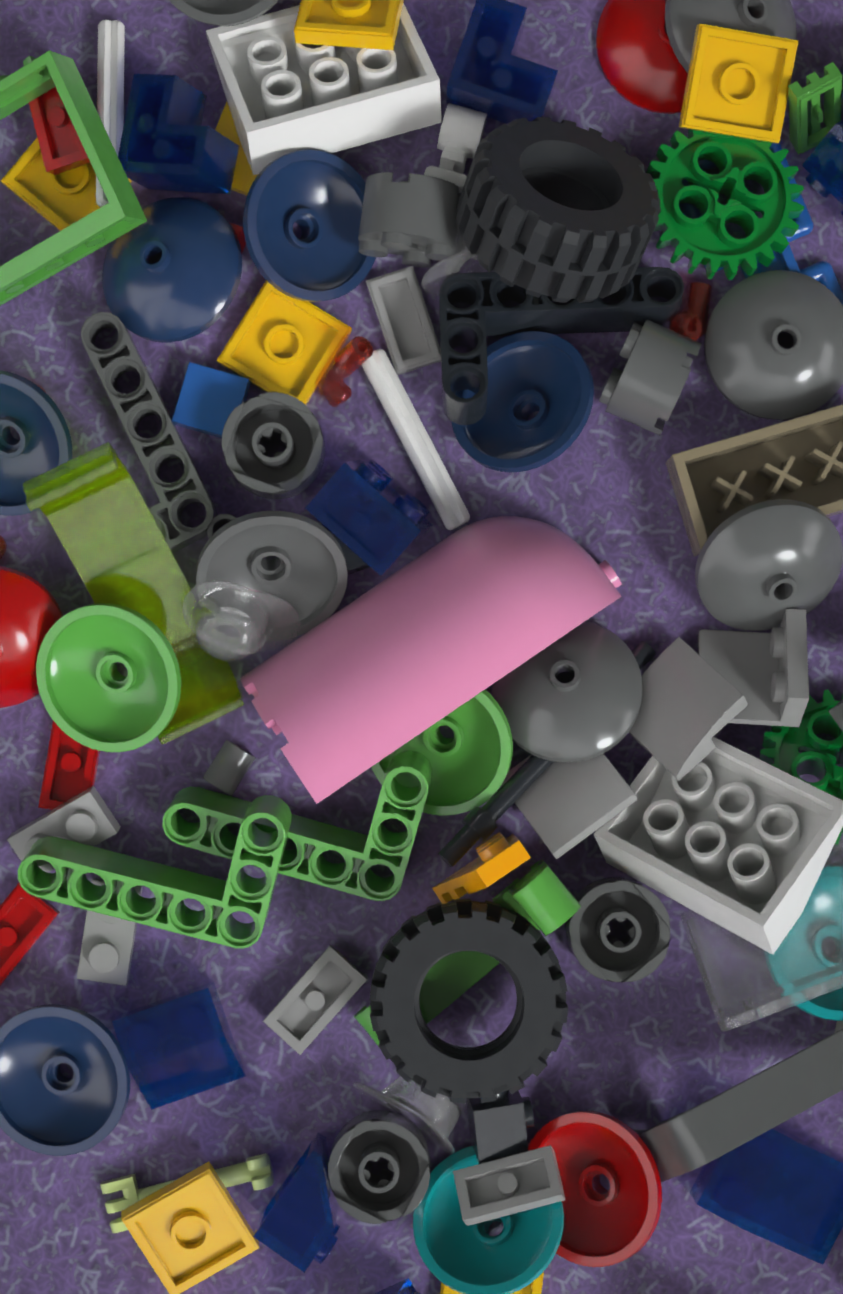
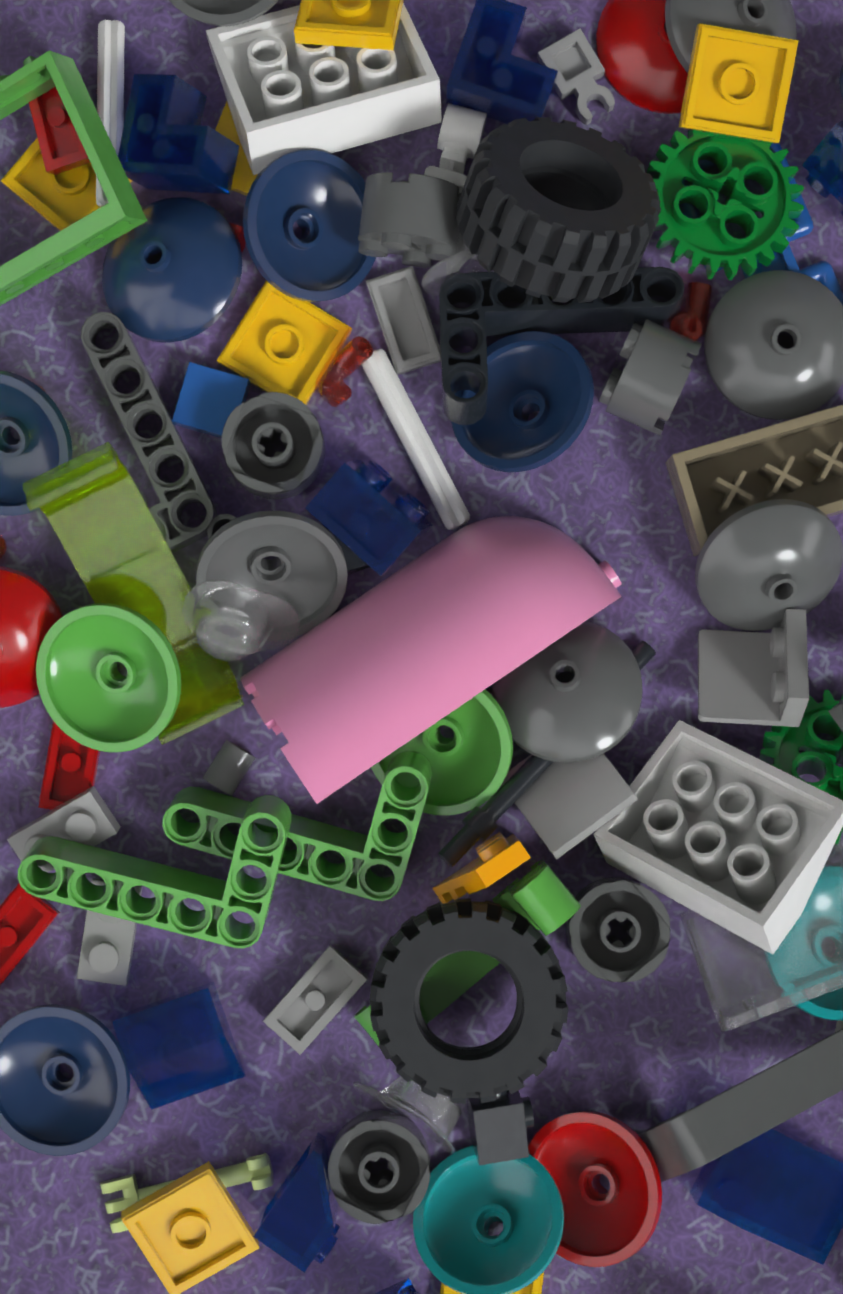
(509, 1185): light grey plate -> none
(577, 73): none -> light grey plate
(683, 708): light grey slope -> none
(805, 108): bright green tile -> none

